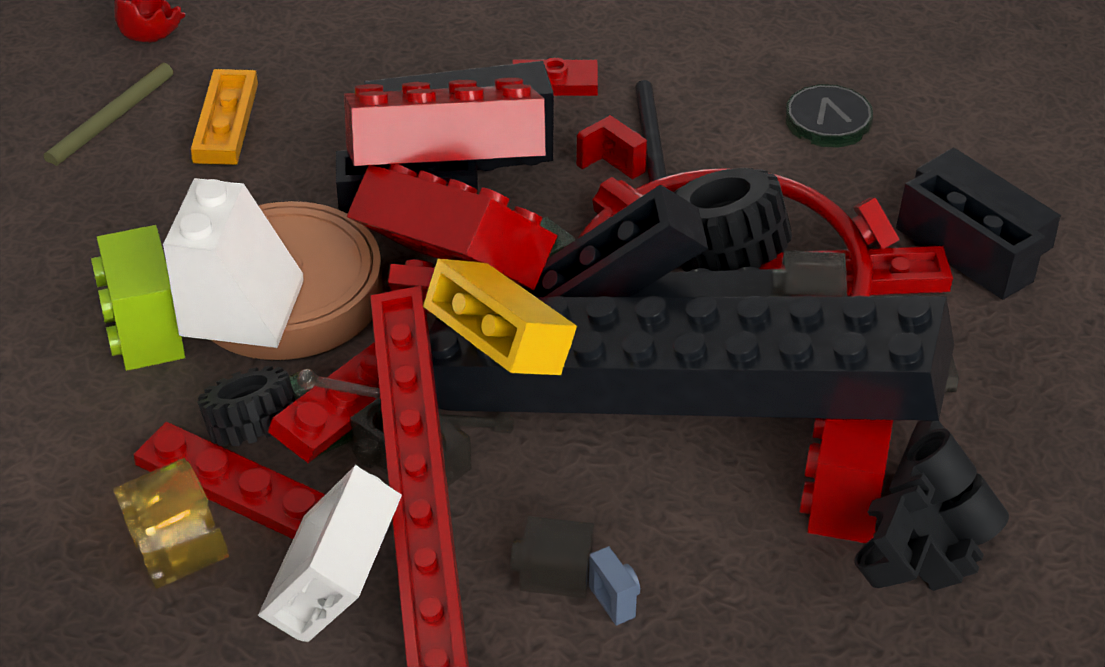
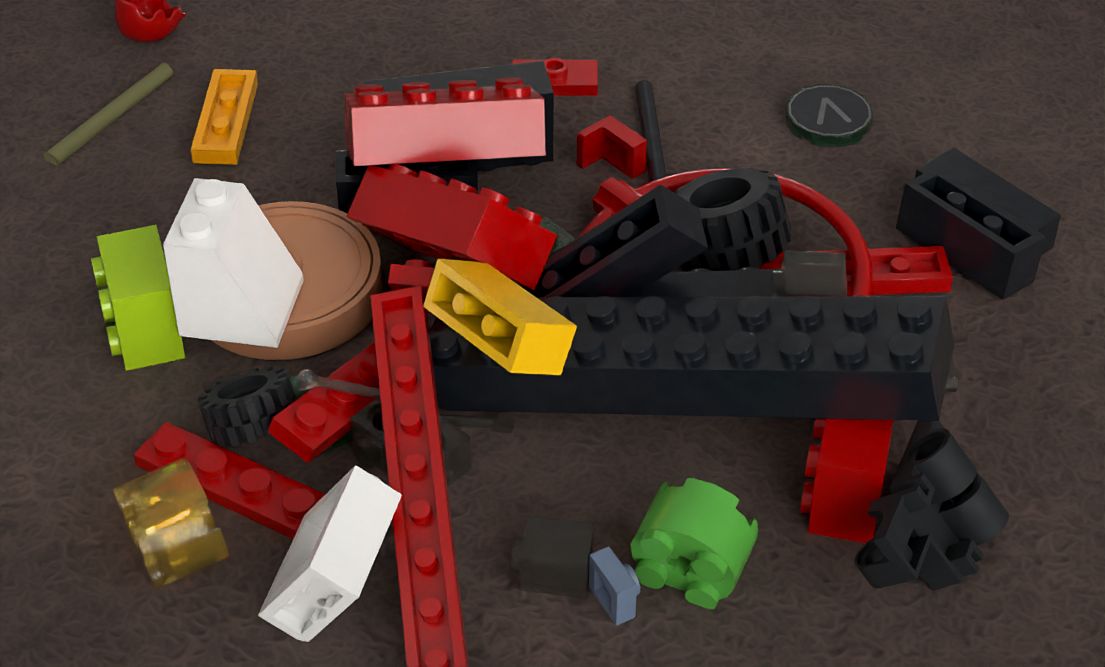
(693, 542): none -> bright green brick
(874, 224): red plate -> none

